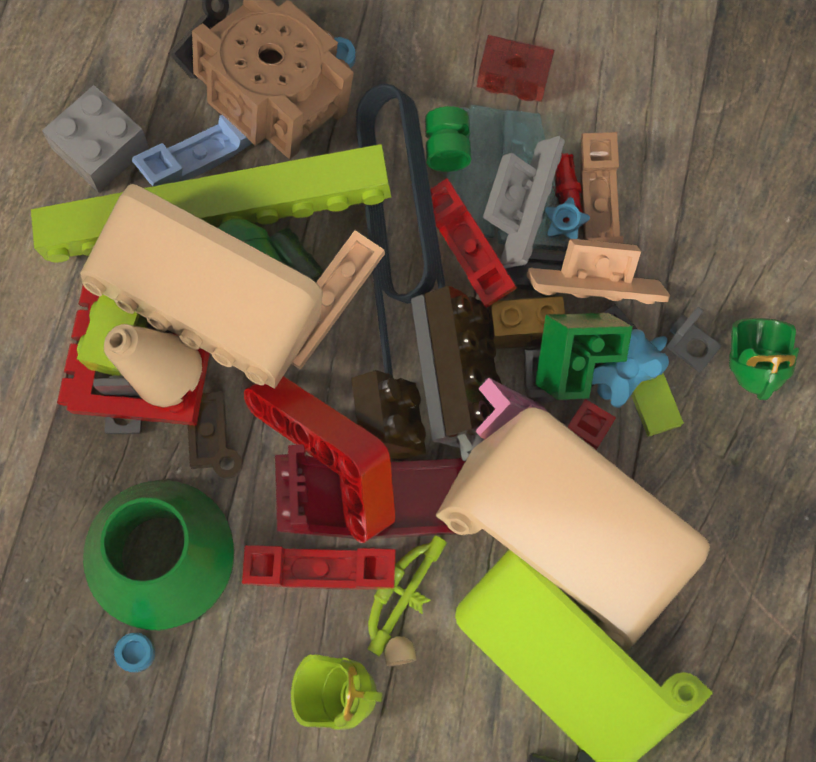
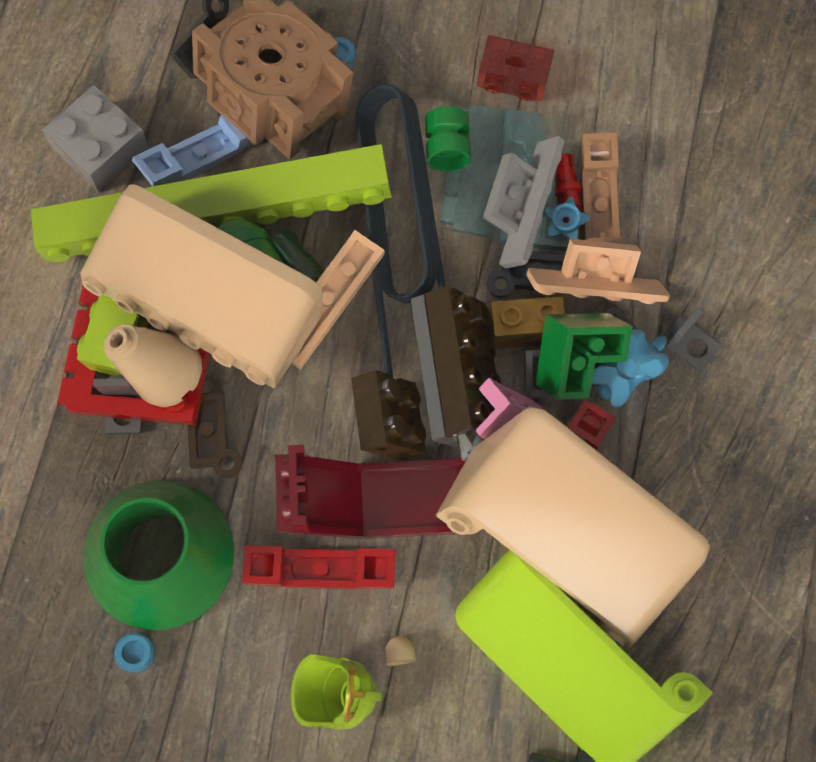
(338, 444): red beam -> none
(415, 600): lime piece -> none
(470, 245): red slope -> none
(656, 406): lime tile -> none
(762, 354): green helmet -> none

